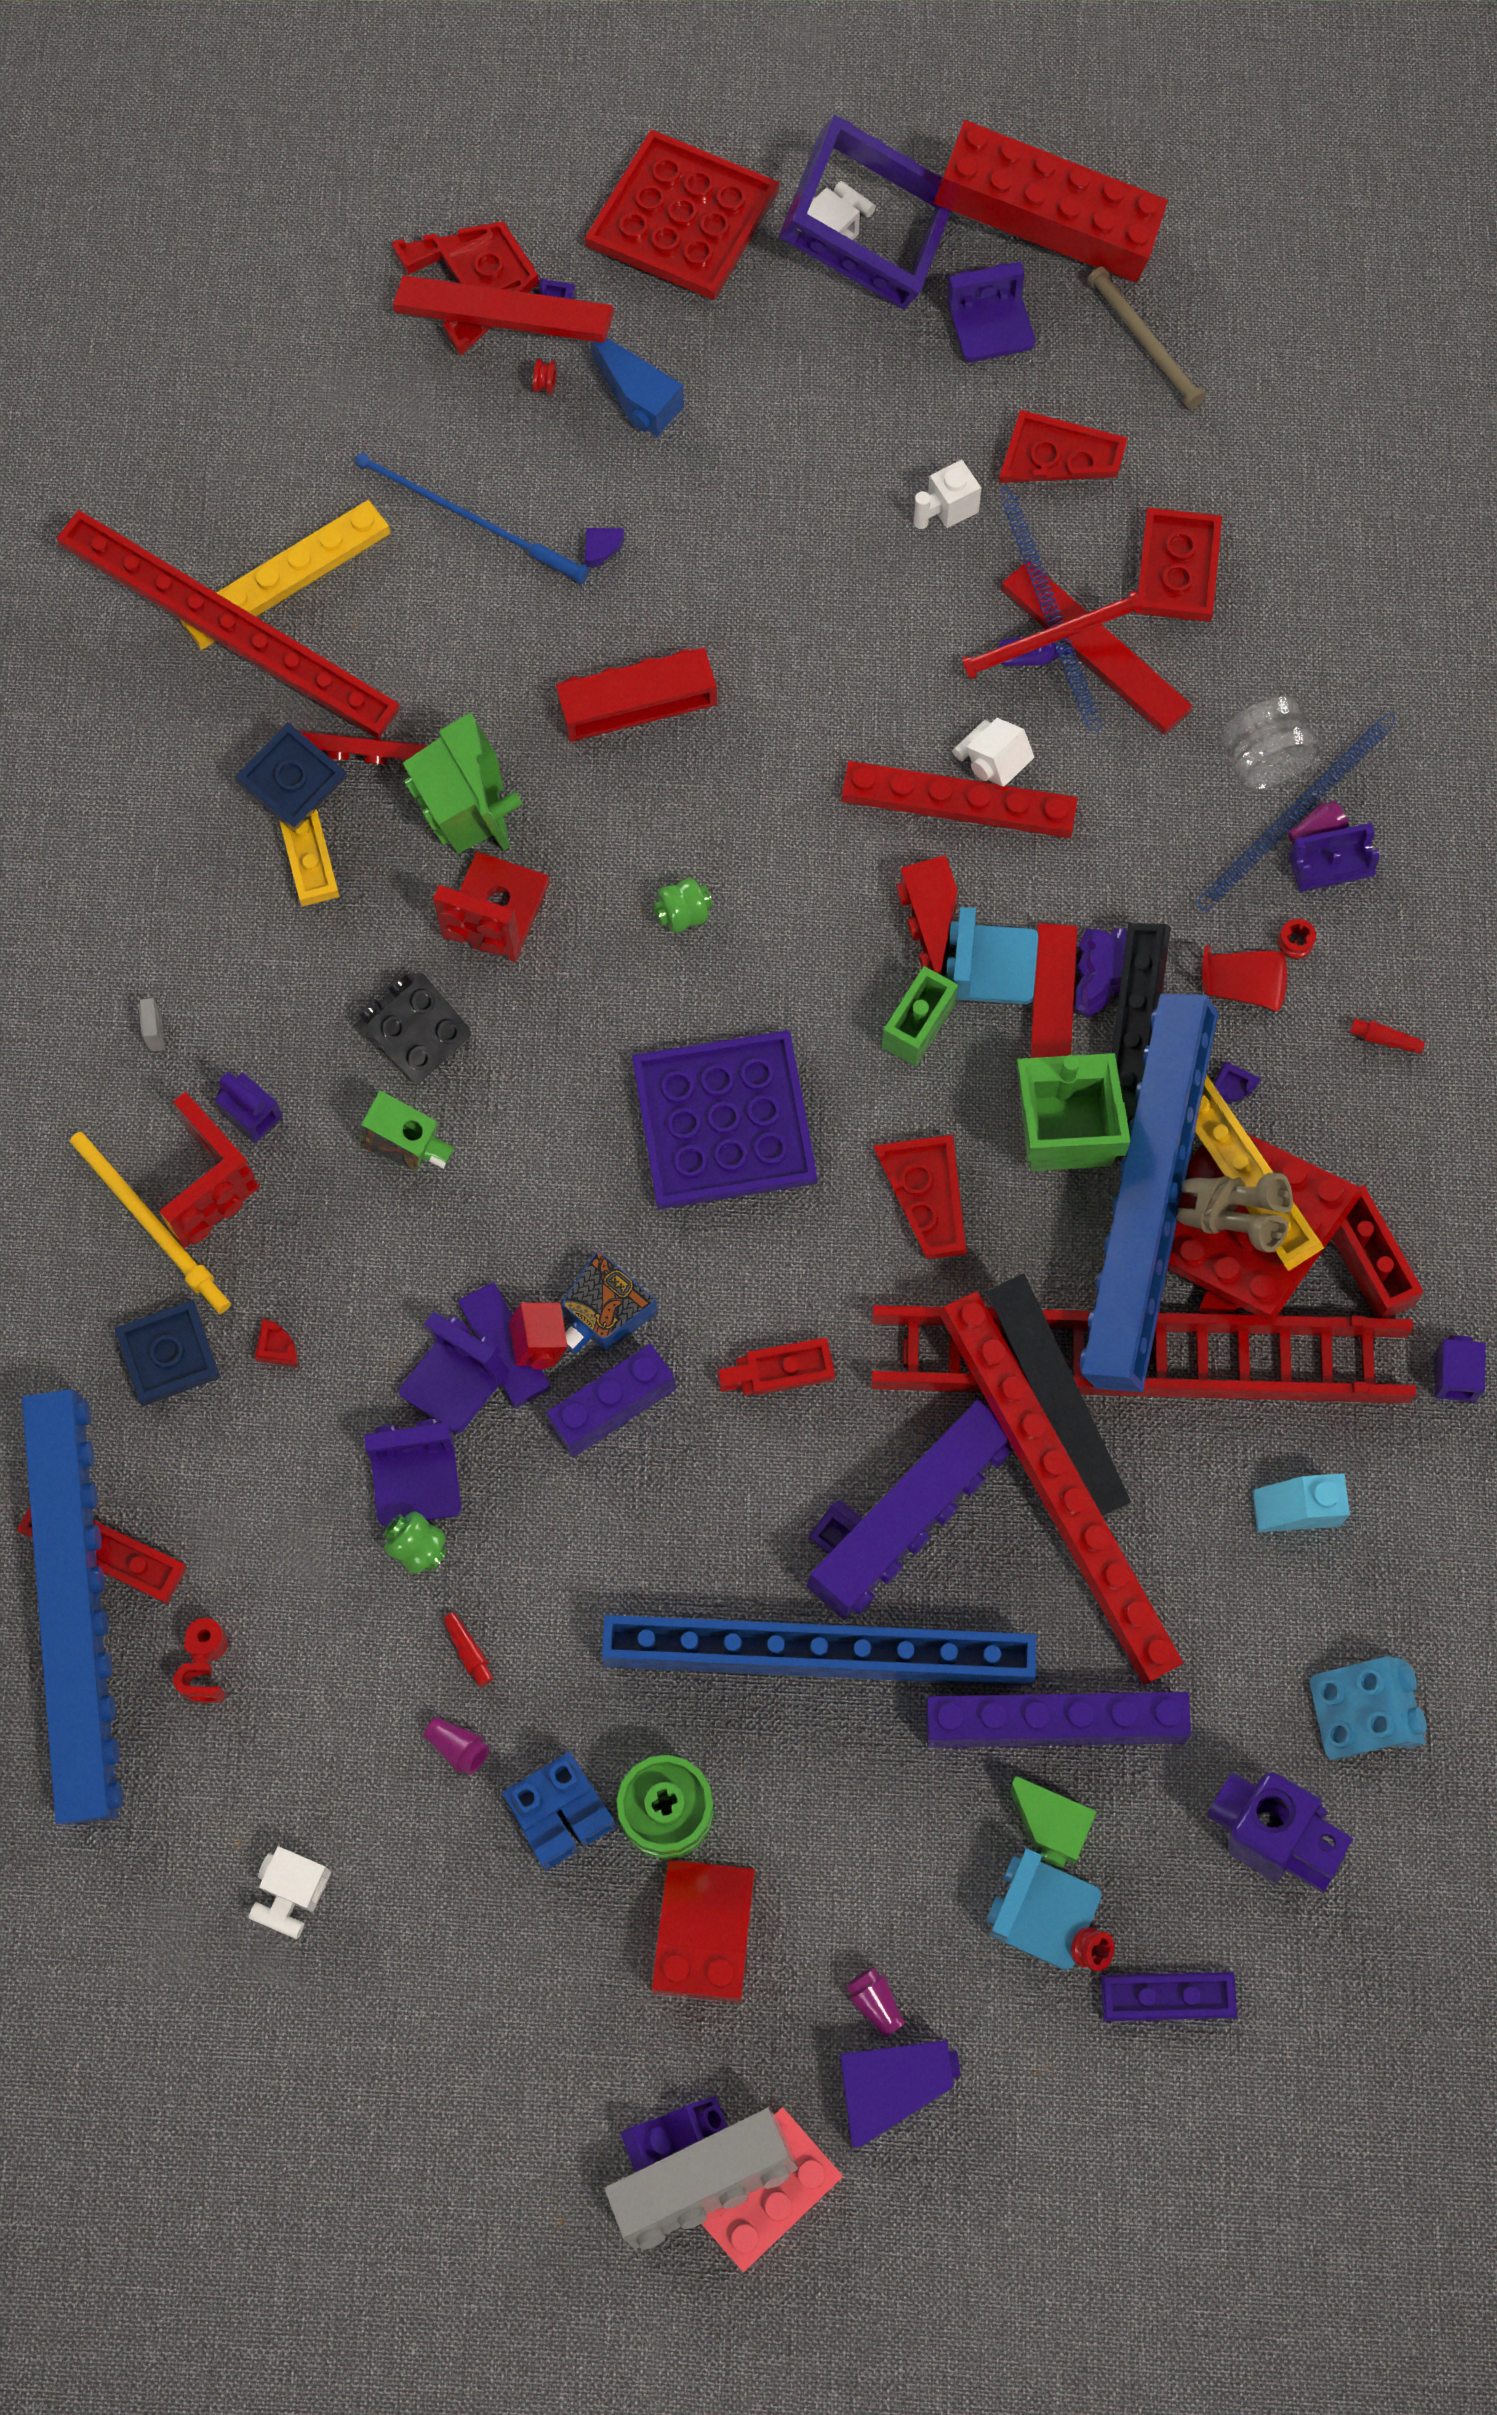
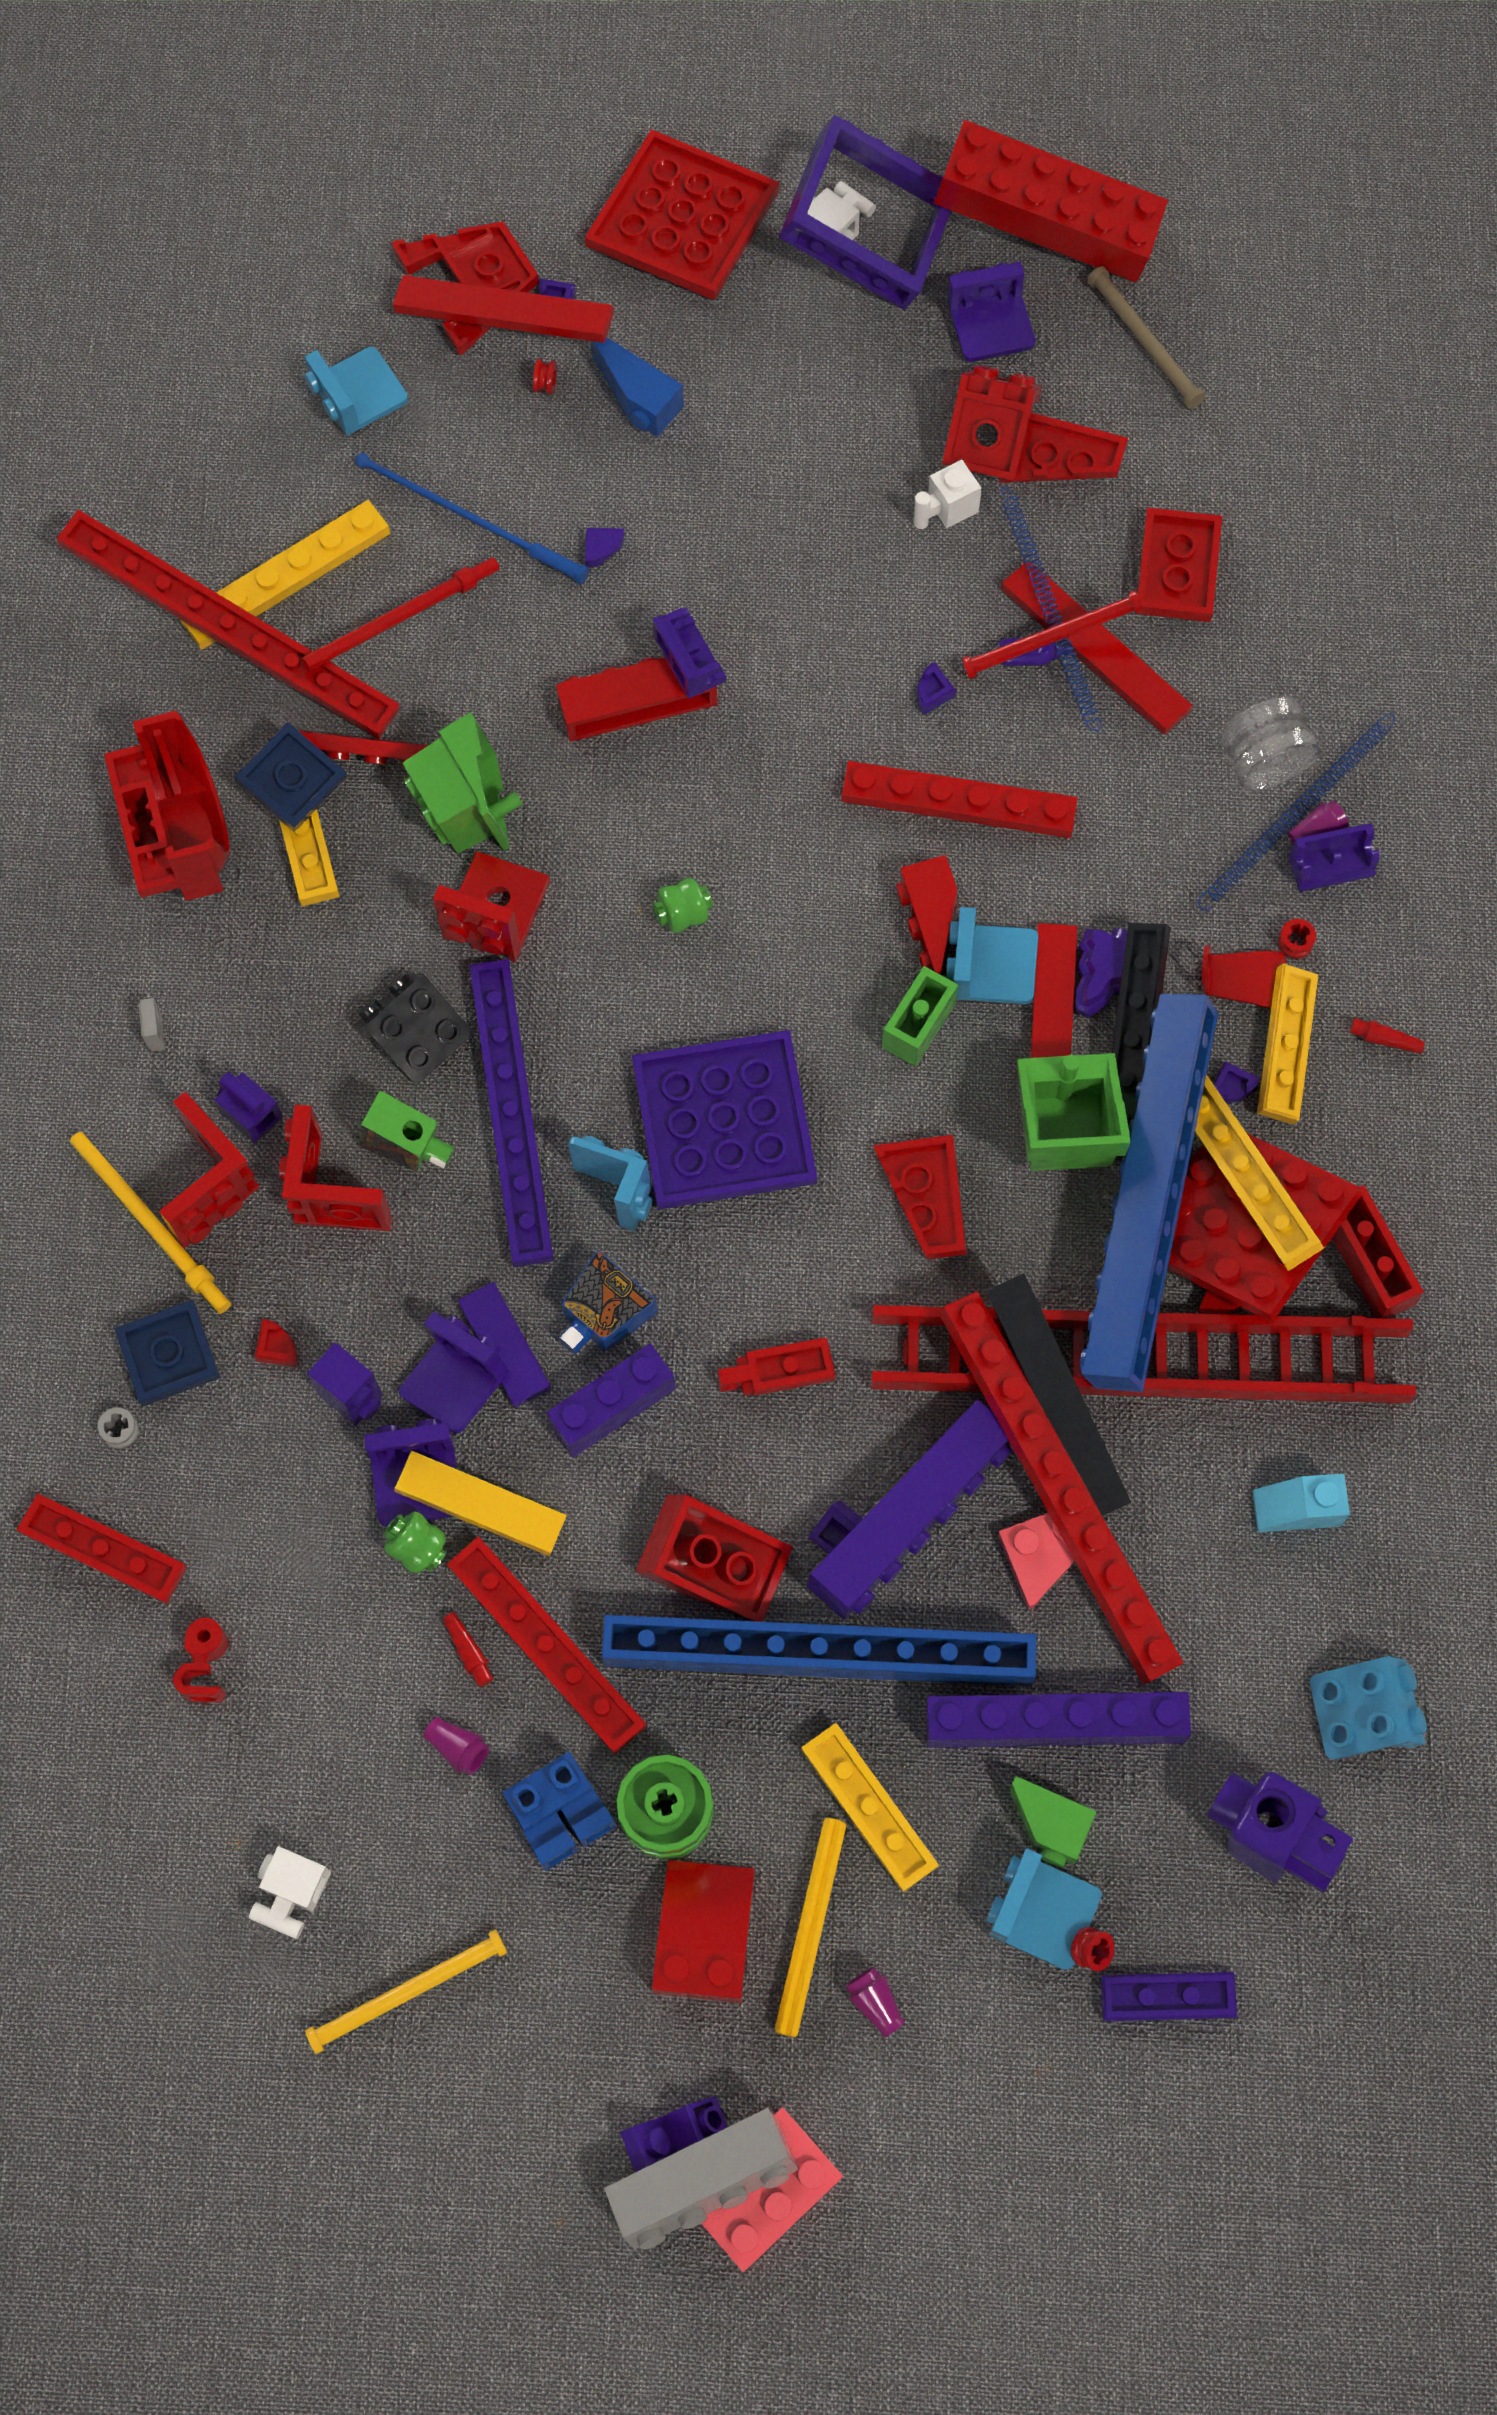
(71, 1608): blue brick -> none
(108, 1420): none -> light grey bush
(179, 828): none -> red piece
(318, 1202): none -> red bracket
(346, 1385): none -> dark purple brick
(355, 388): none -> dark azure bracket
(405, 1991): none -> yellow bar
(461, 581): none -> red bar
(480, 1503): none -> yellow tile
(511, 1114): none -> dark purple plate
(538, 1335): red brick -> none
(547, 1645): none -> red plate
(621, 1168): none -> dark azure bracket
(687, 652): none -> dark purple hinge
(713, 1558): none -> red slope
(810, 1927): none -> yellow axle
(869, 1807): none -> yellow plate
(893, 2084): dark purple slope -> none
(933, 689): none -> dark purple tile
(996, 751): white brick -> none
(997, 401): none -> red bracket
(1035, 1556): none -> coral wing
(1220, 1197): dark tan piece -> none
(1287, 1044): none -> yellow tile
(1460, 1369): dark purple brick -> none

